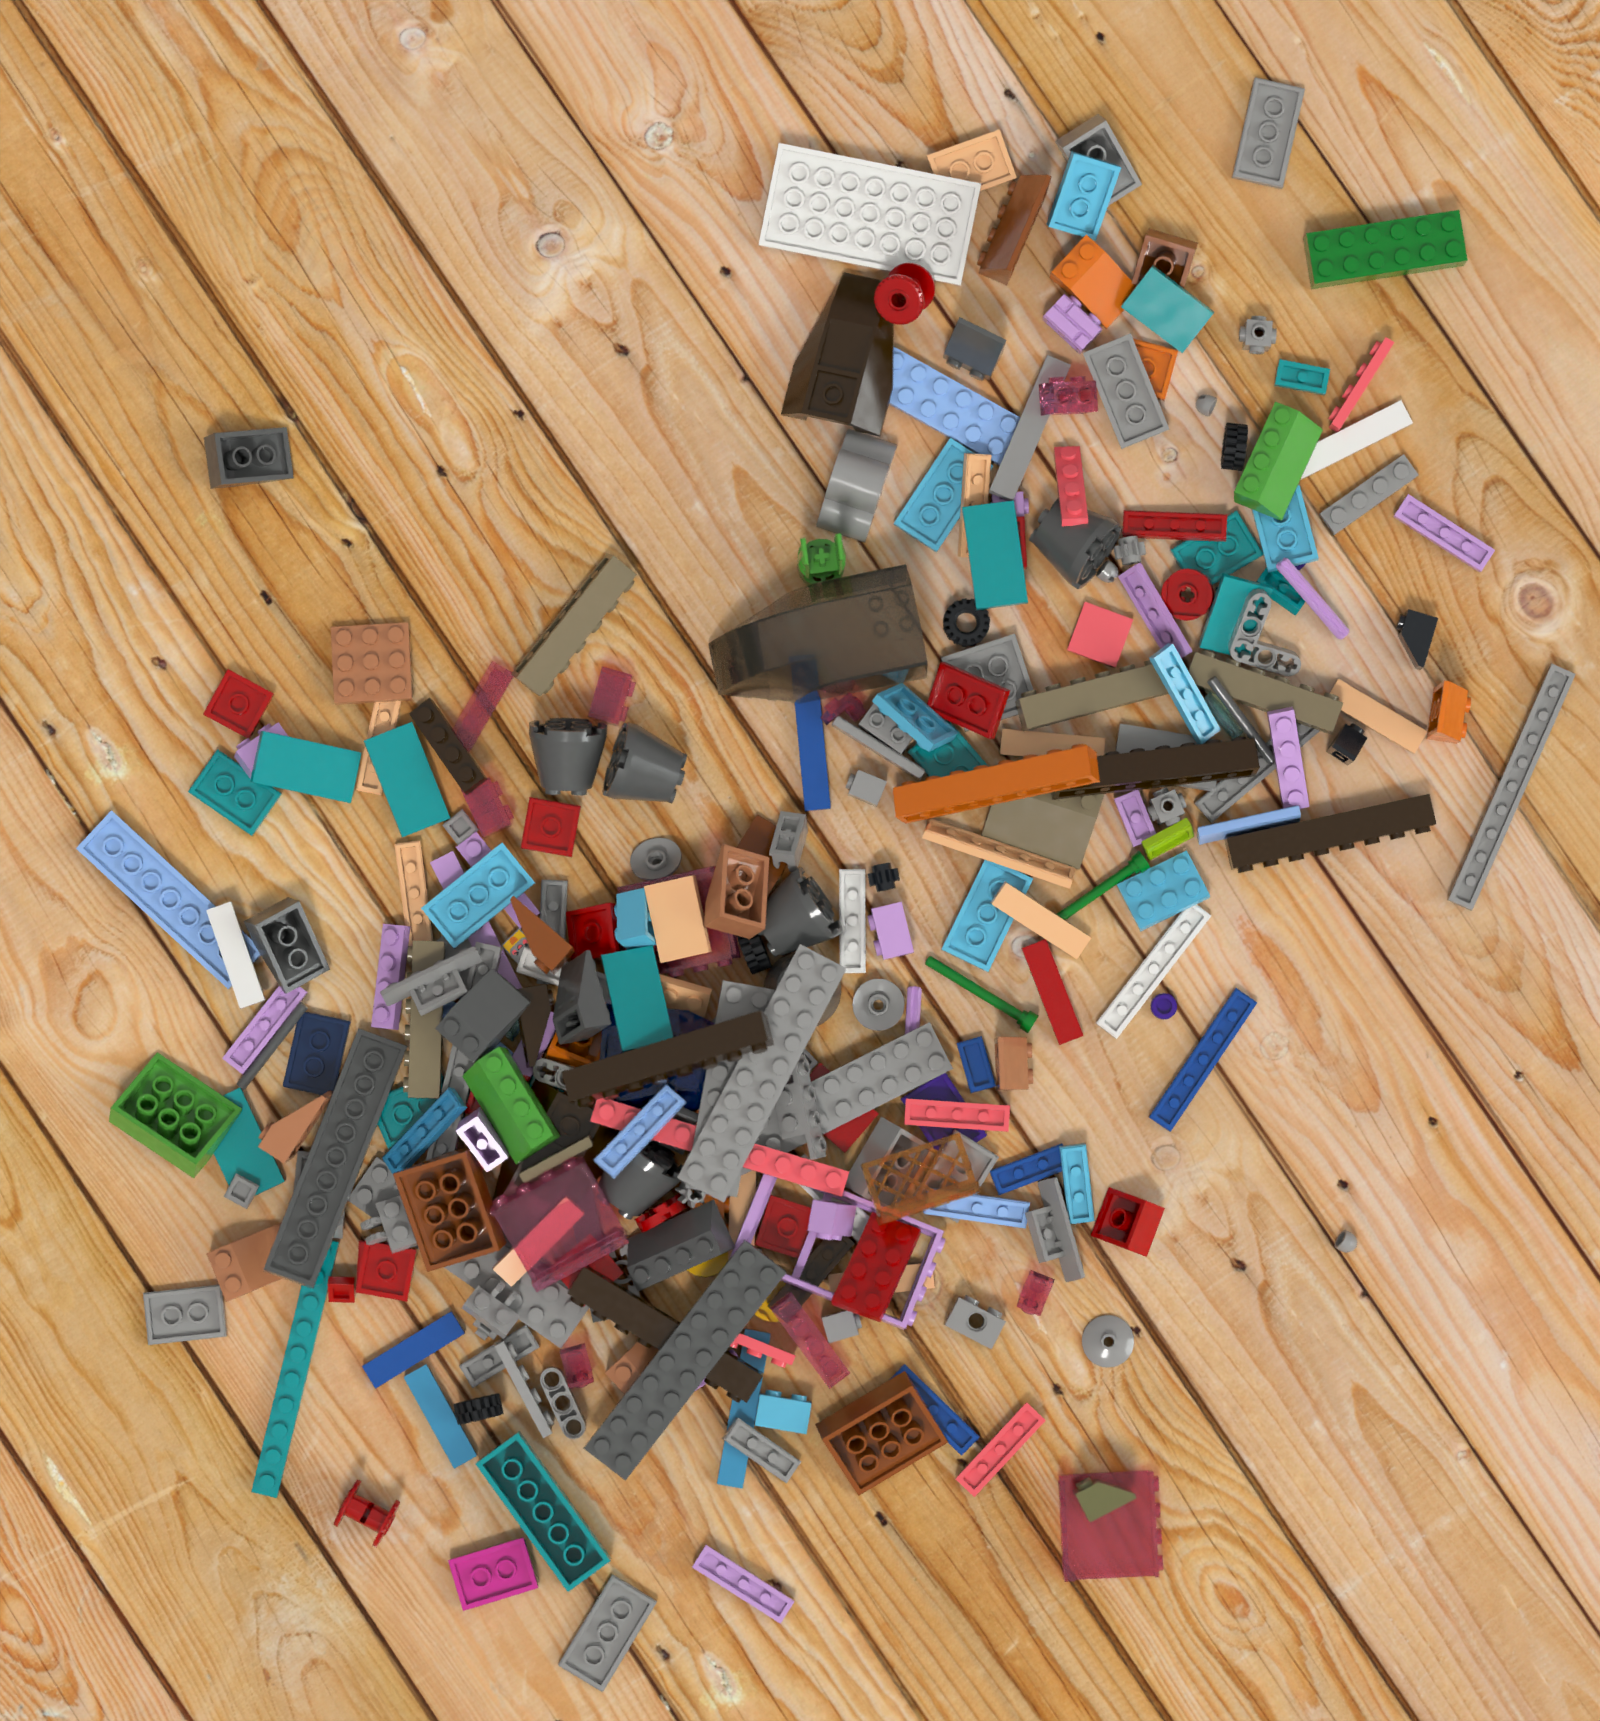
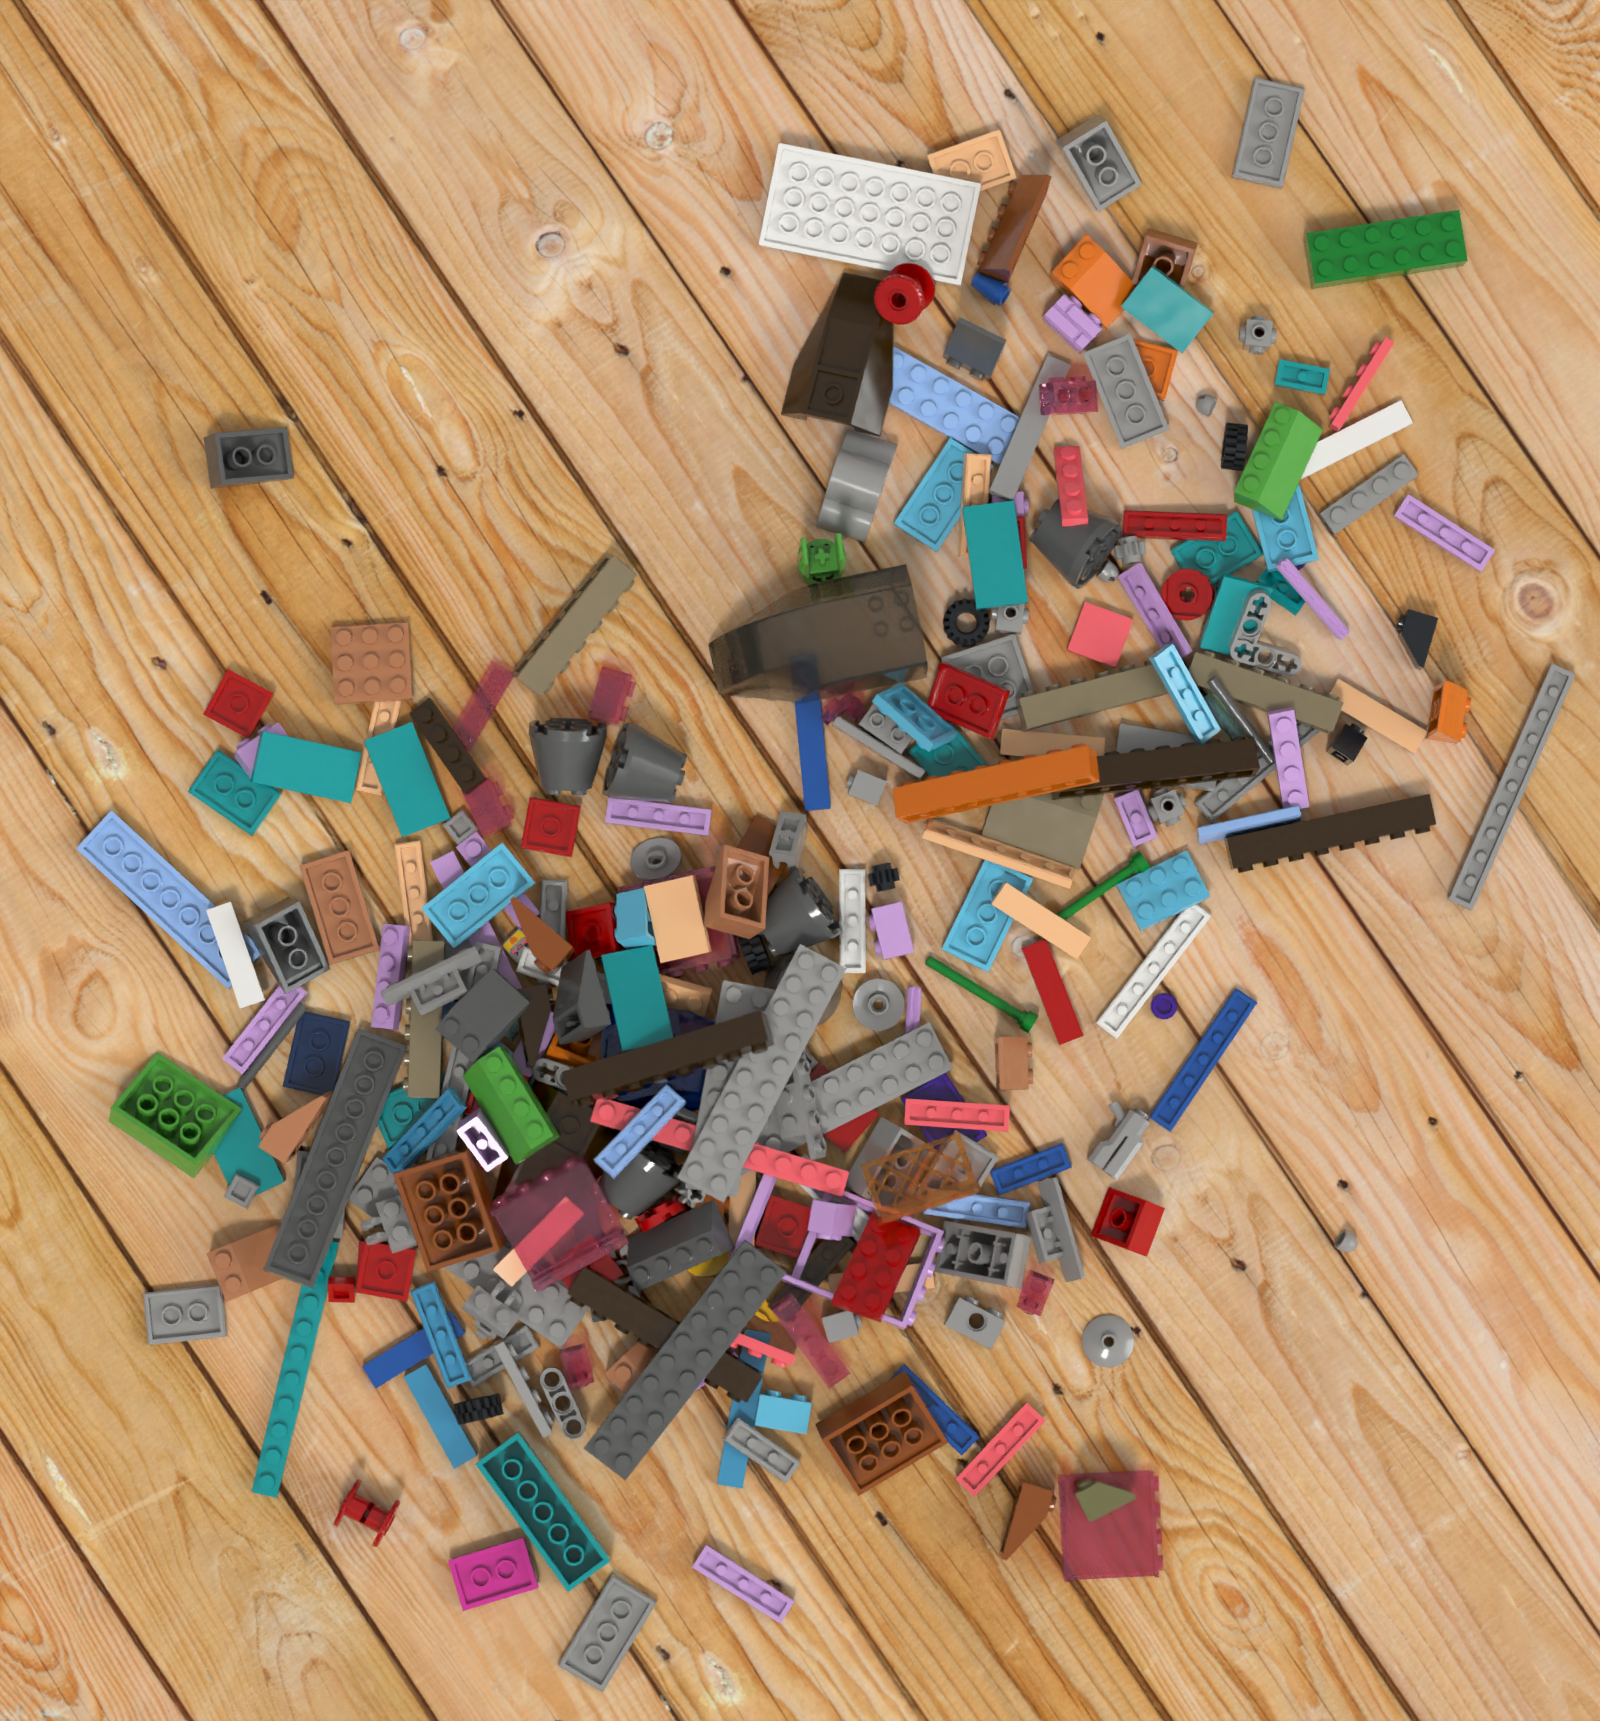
(339, 907): none -> nougat plate
(440, 1335): none -> dark azure tile
(556, 1159): dark tan tile -> none
(658, 816): none -> lavender plate
(976, 1064): blue tile -> none
(983, 1254): none -> light grey brick
(991, 288): none -> blue cone
(1010, 625): none -> light grey brick
(1028, 1512): none -> dark orange slope
(1076, 1183): medium azure tile -> none
(1083, 195): medium azure plate -> none
(1127, 1125): none -> light grey piece
(1167, 839): lime tile -> none

